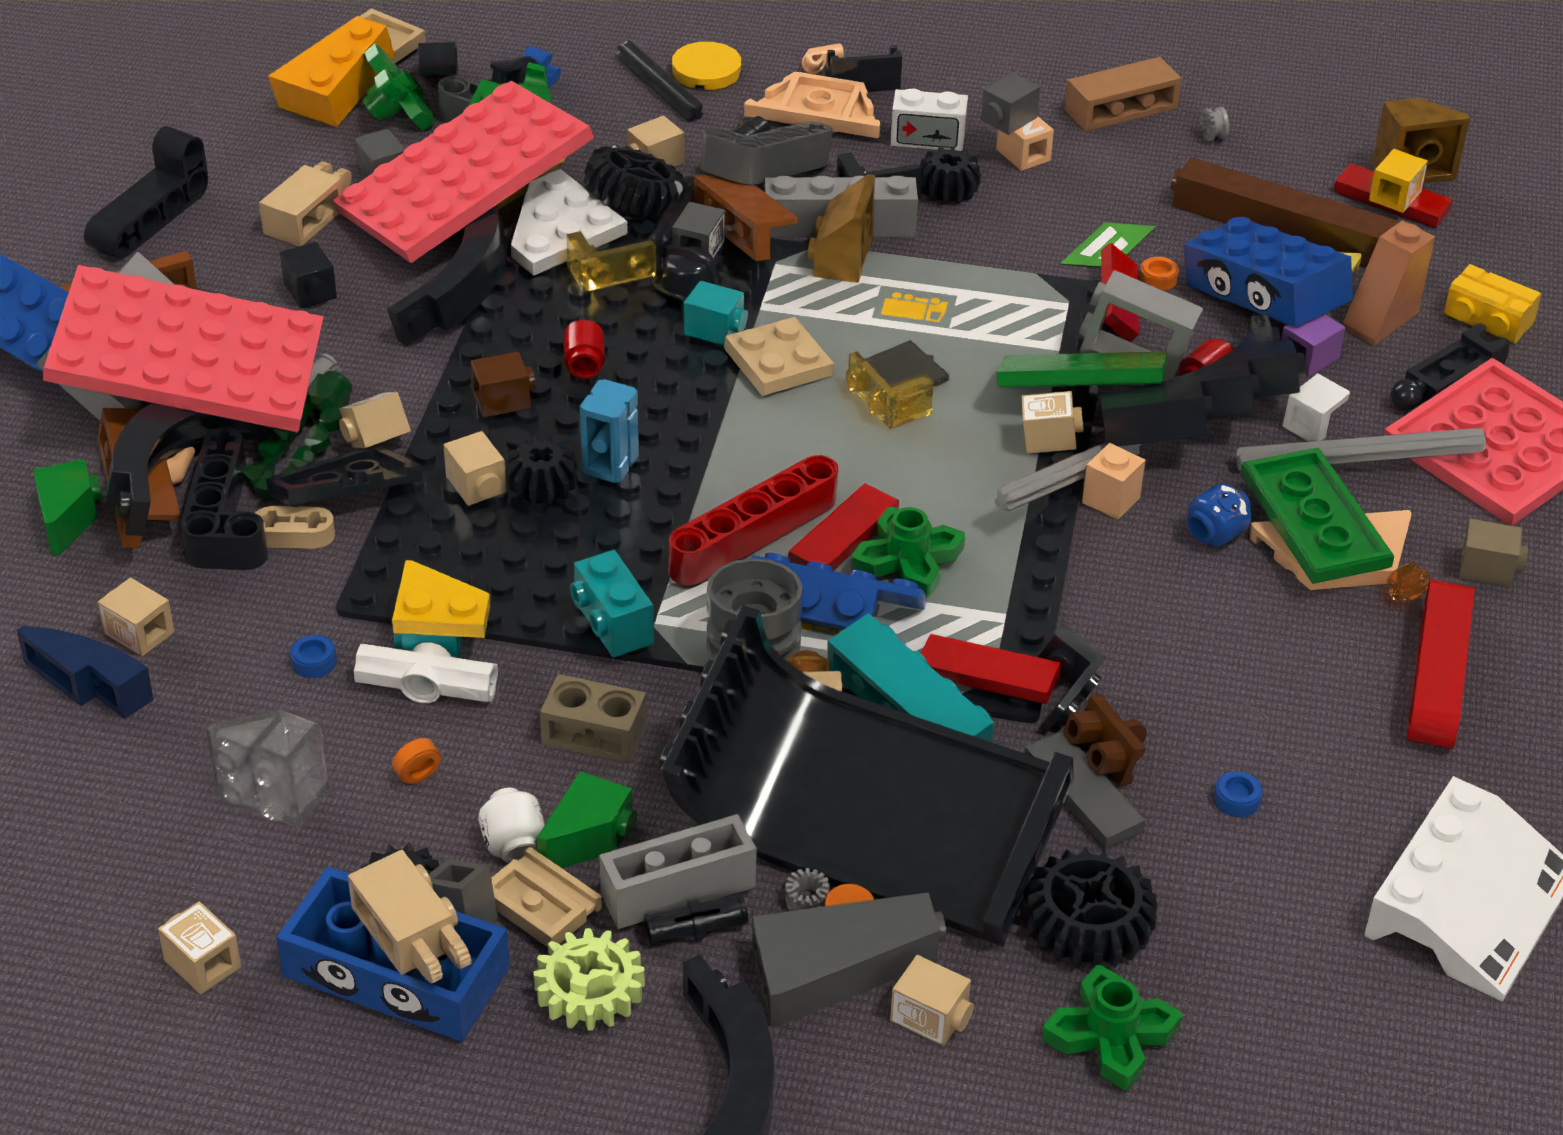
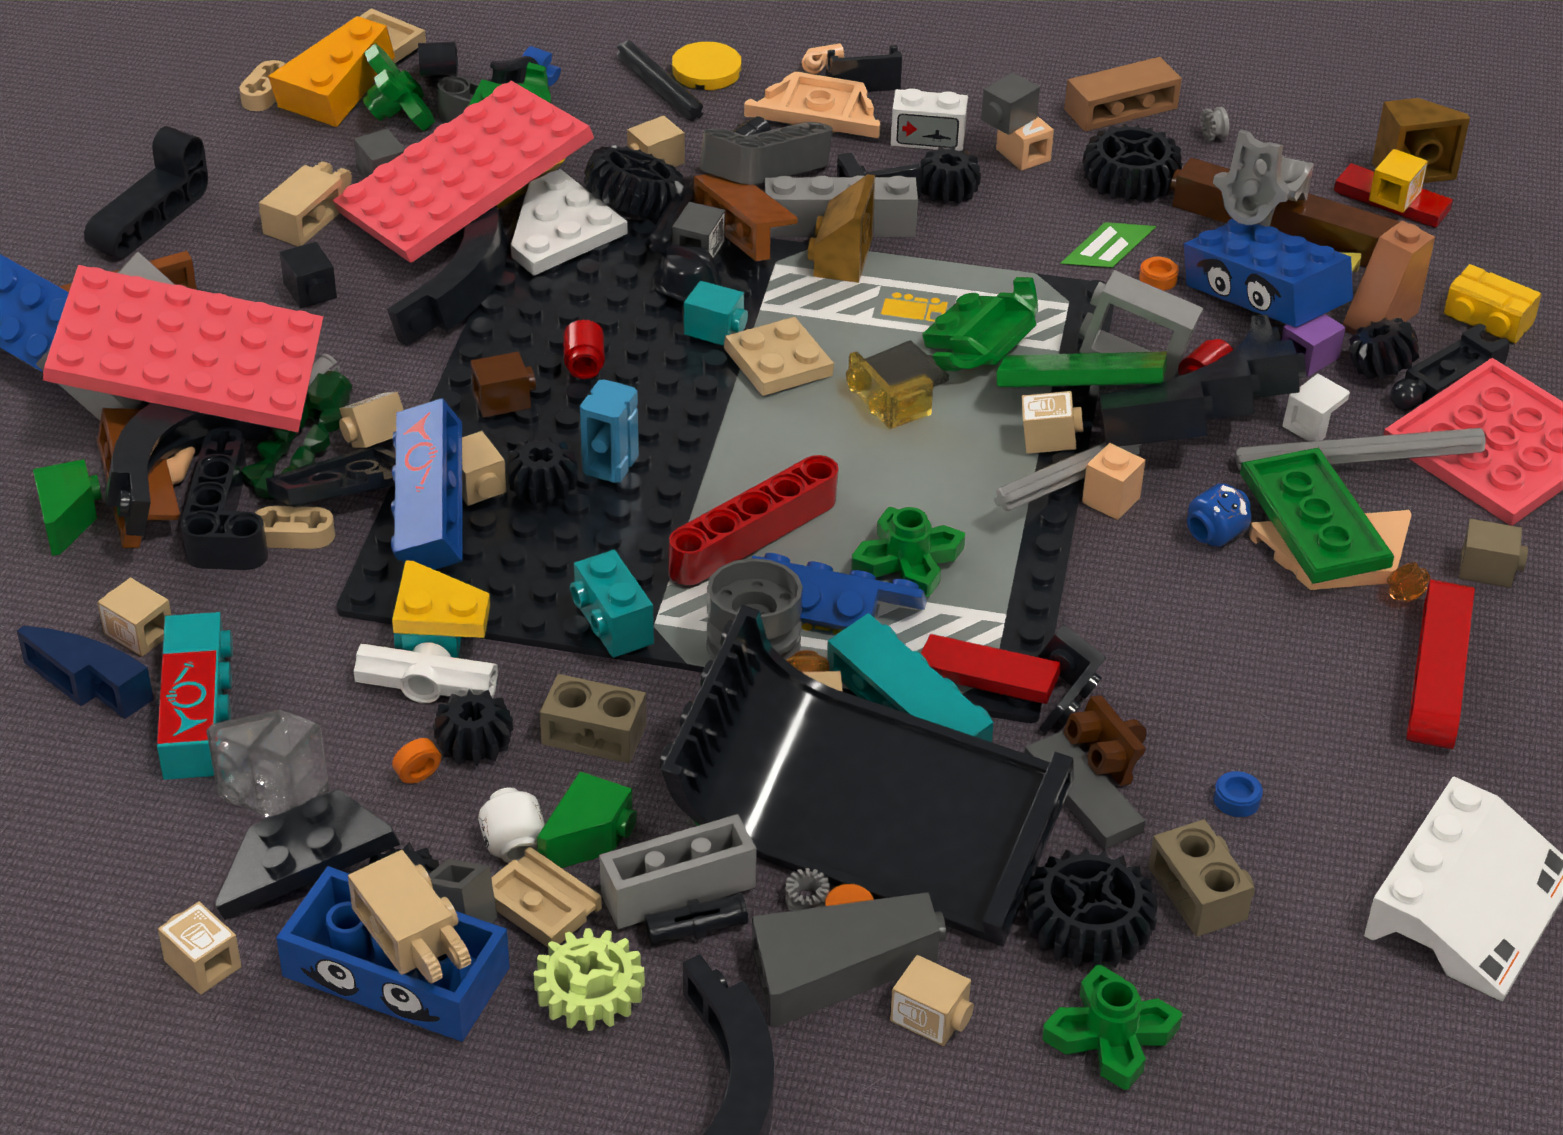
(192, 692): none -> brick
(256, 88): none -> tan beam
(298, 847): none -> black wing
(313, 656): blue tile -> none
(428, 485): none -> brick
(473, 727): none -> black gear
(610, 266): clear yellow bracket -> none
(843, 529): red tile -> none
(983, 327): none -> green plate
(1119, 320): red tile -> none
(1131, 162): none -> black gear
(1201, 877): none -> dark tan brick
(1261, 180): none -> light grey hips
(1384, 348): none -> black gear

